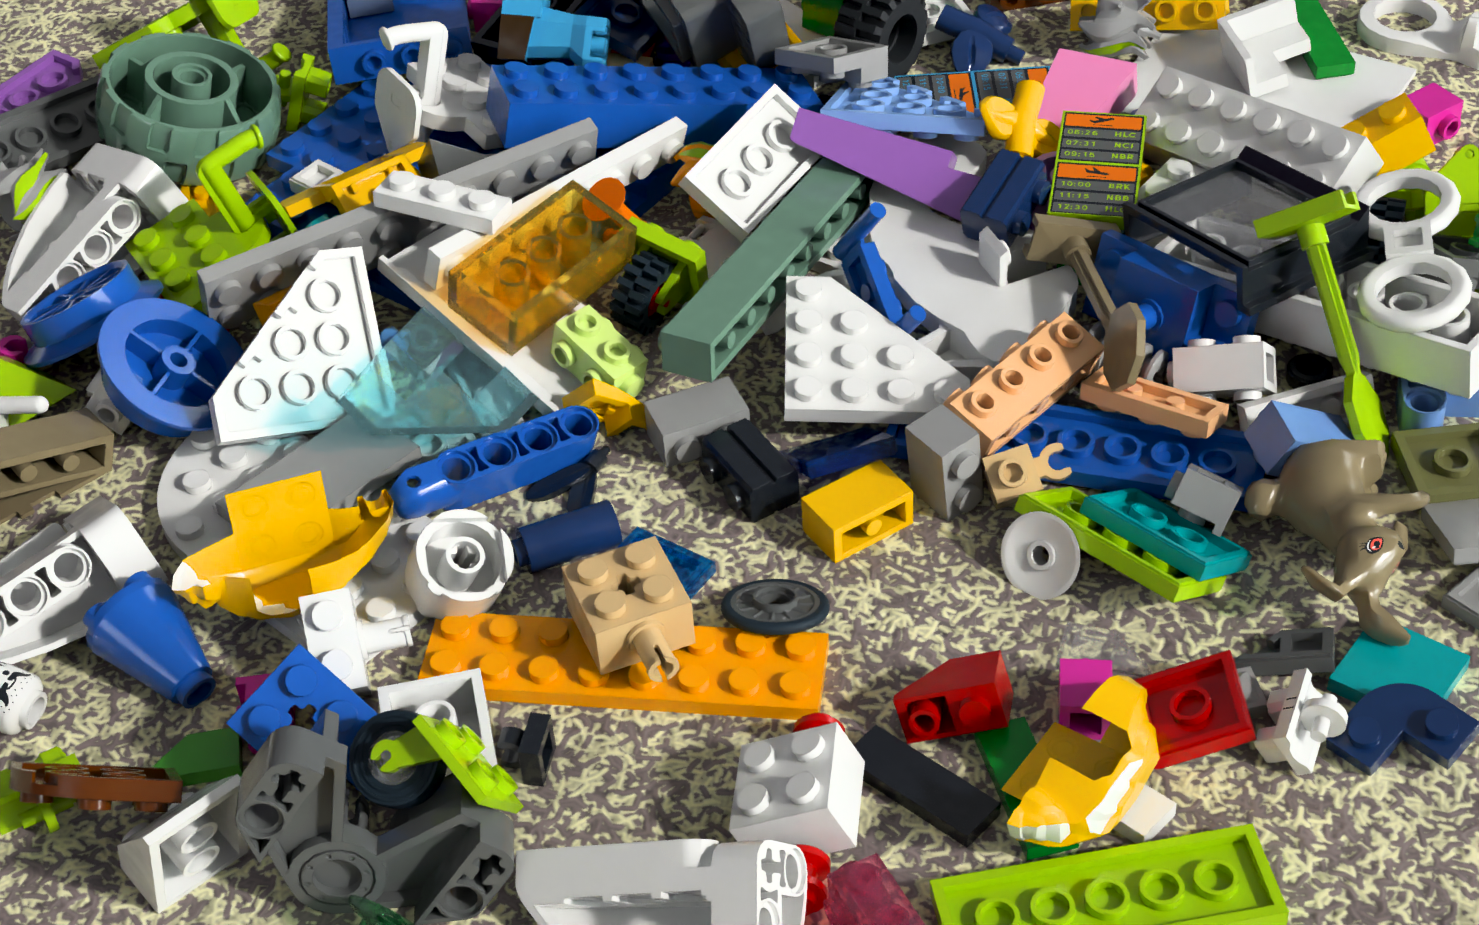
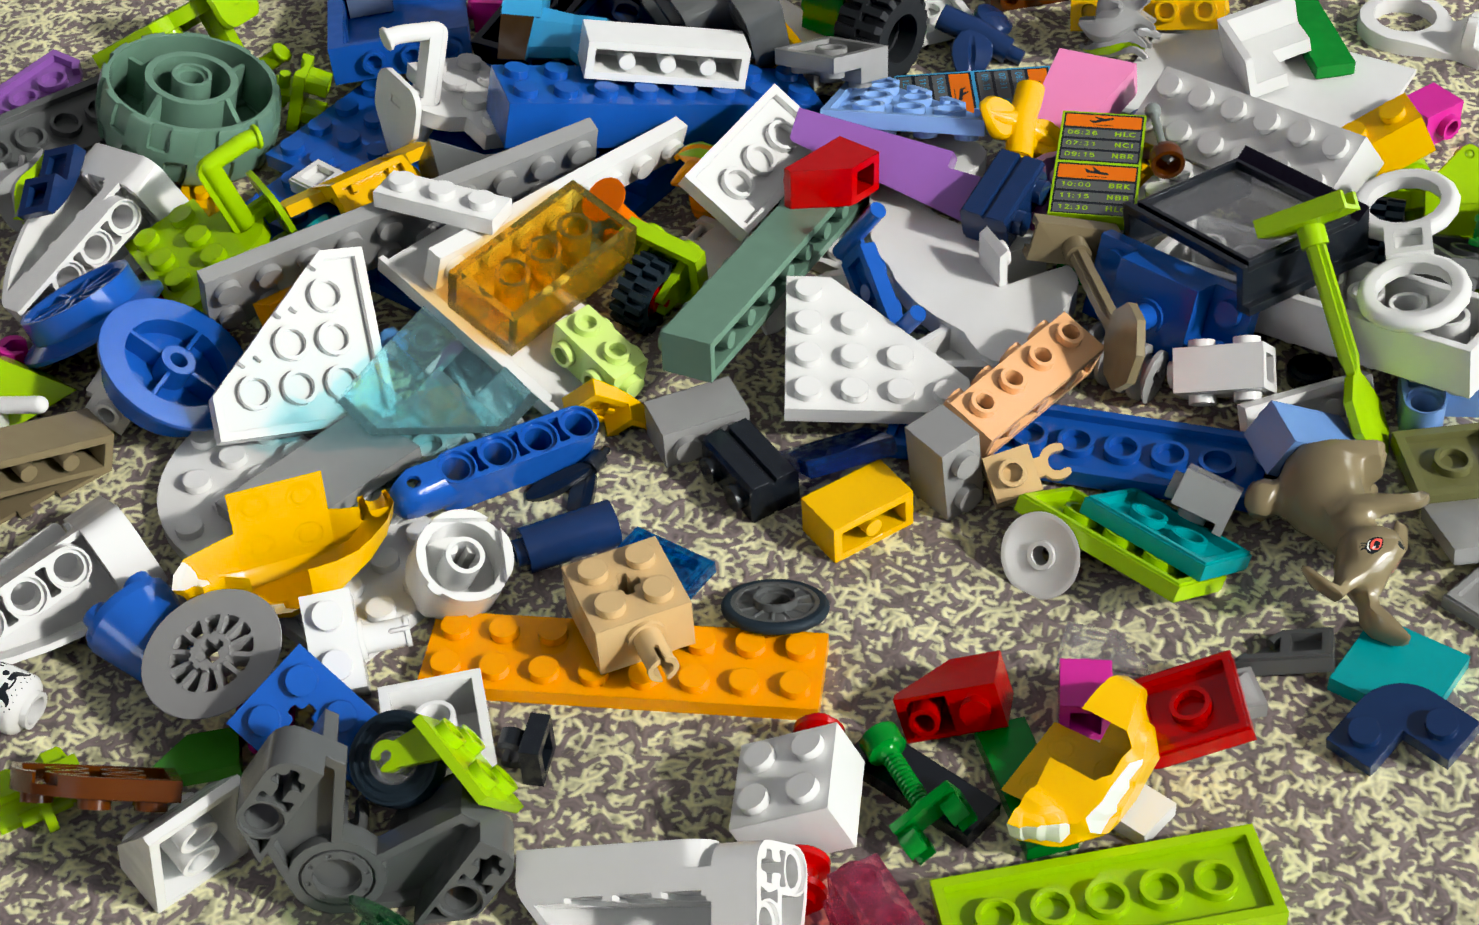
(55, 183): none -> dark blue slope
(184, 680): none -> light grey piece
(663, 54): none -> white brick
(832, 176): none -> red slope
(884, 746): none -> green bar
(1157, 404): light nougat plate -> none
(1165, 150): none -> reddish brown hinge
(1302, 723): white hips -> none

